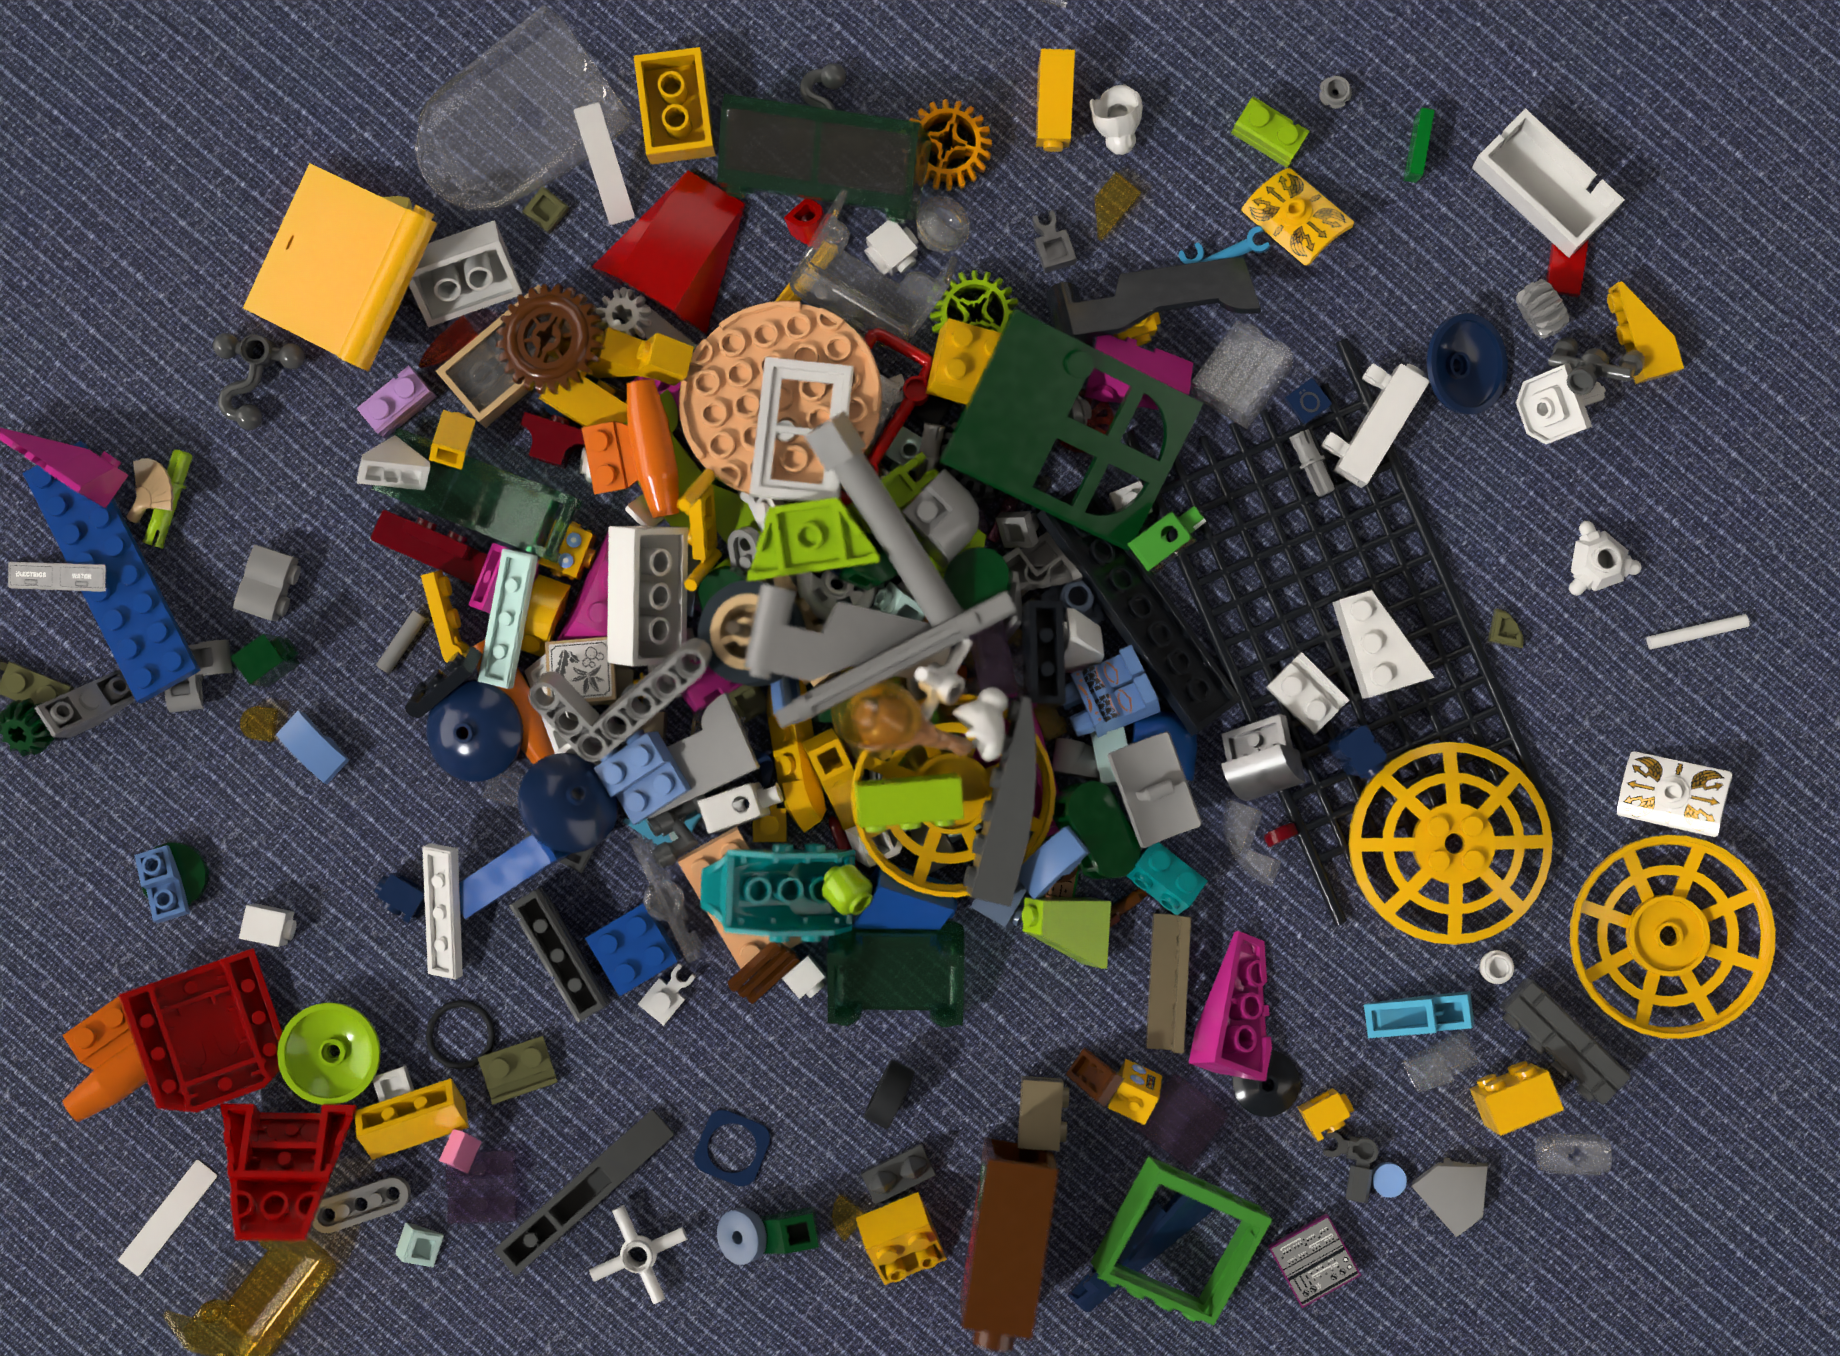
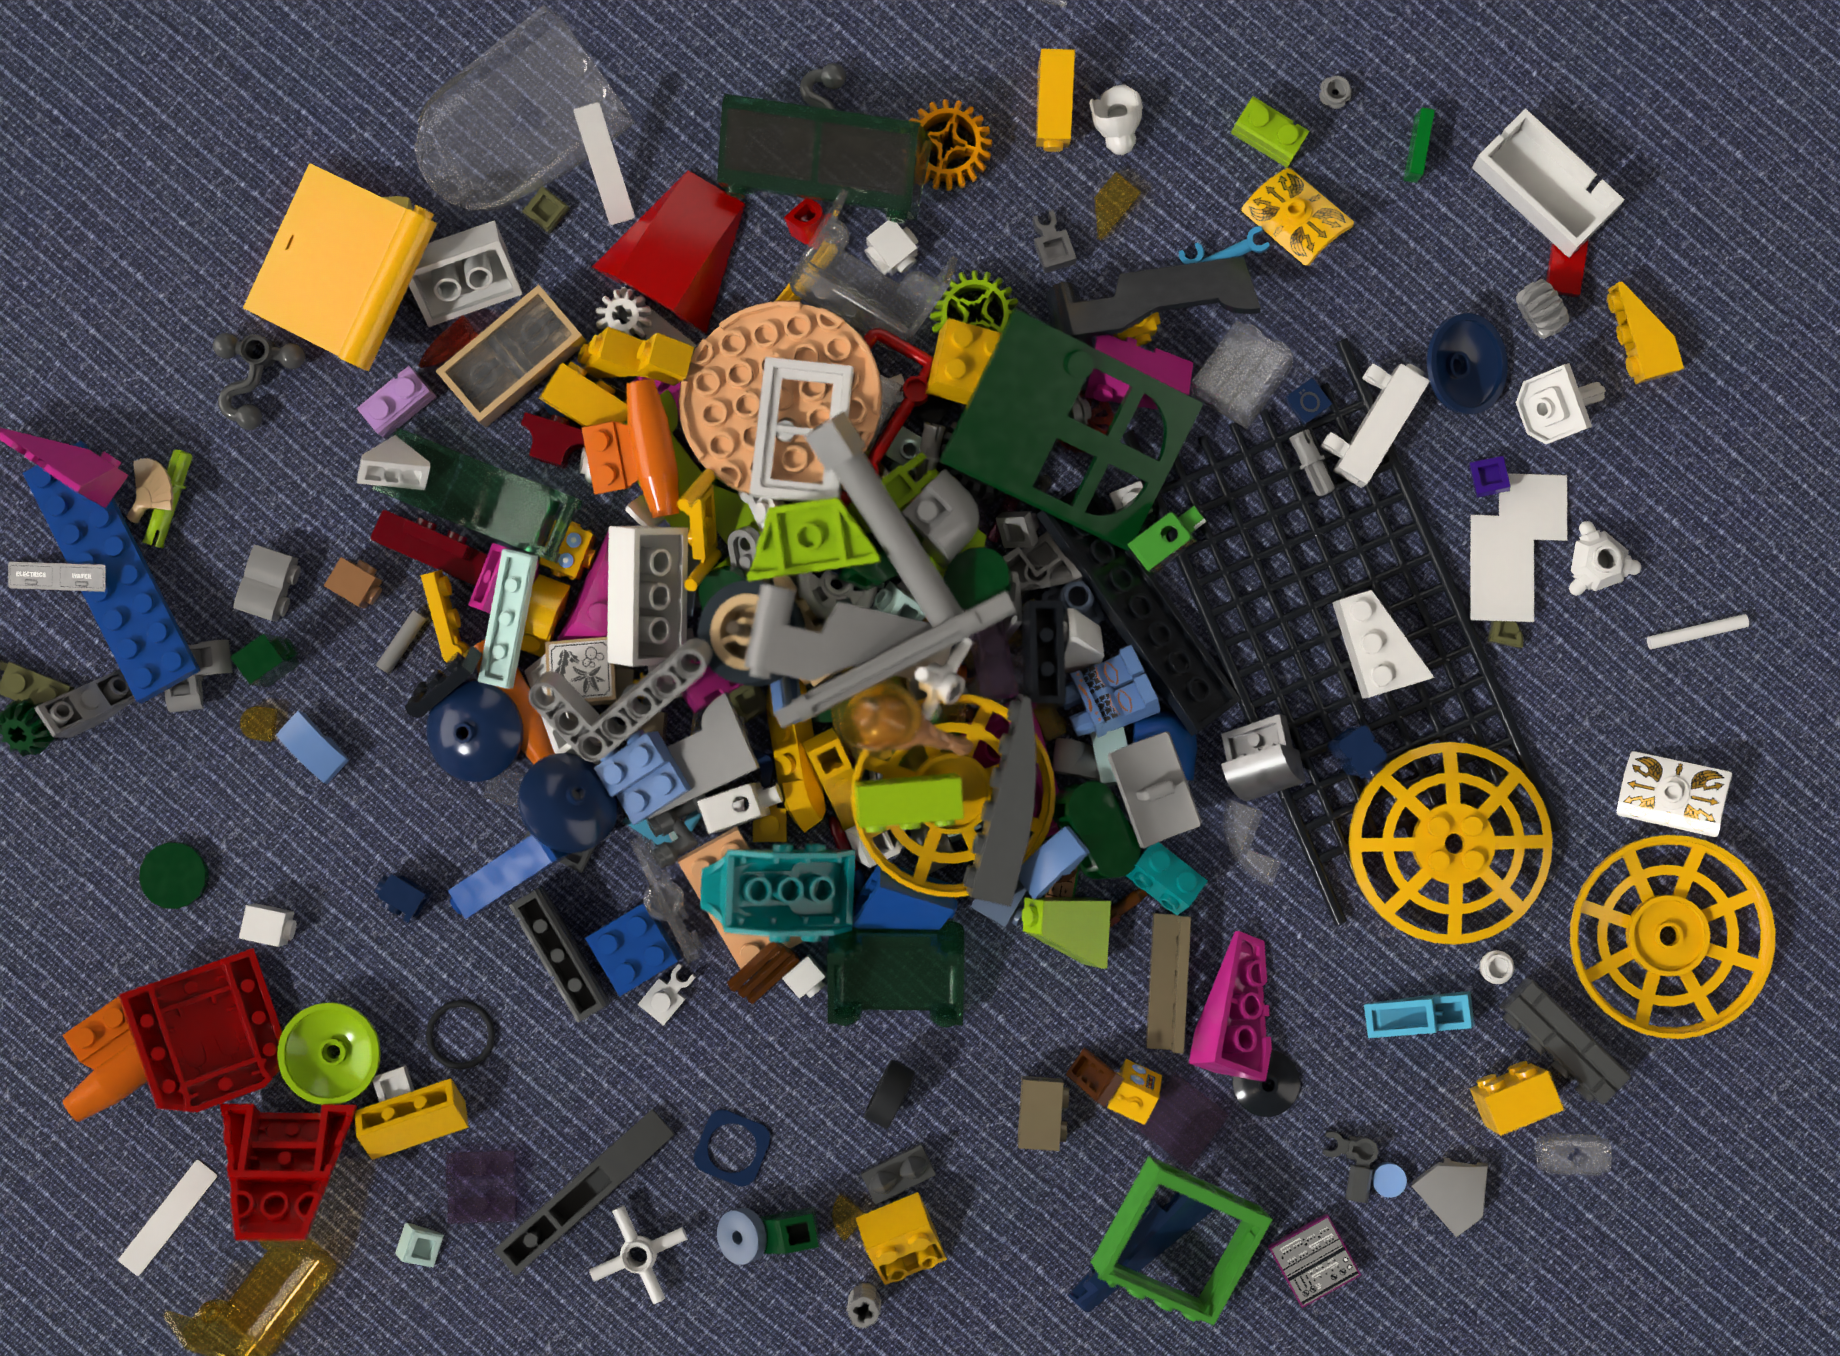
(163, 884): medium blue slope -> none
(349, 1213): light grey plate -> none
(355, 582): none -> medium nougat brick
(442, 911): white tile -> none
(452, 439): yellow brick -> none
(460, 1150): bright pink slope -> none
(517, 1069): olive plate -> none
(571, 348): reddish brown gear -> none
(674, 105): yellow brick -> none
(847, 889): lime head -> none
(859, 1315): none -> light grey axle
(942, 224): clear piece -> none
(985, 721): white piece -> none
(1007, 1243): reddish brown brick -> none
(1280, 834): dark red tile -> none
(1307, 693): white plate -> none
(1326, 1112): yellow brick -> none
(1440, 1062): clear slope -> none
(1489, 476): none -> dark purple plate
(1505, 546): none -> white sticker
(1593, 365): dark grey piece -> none

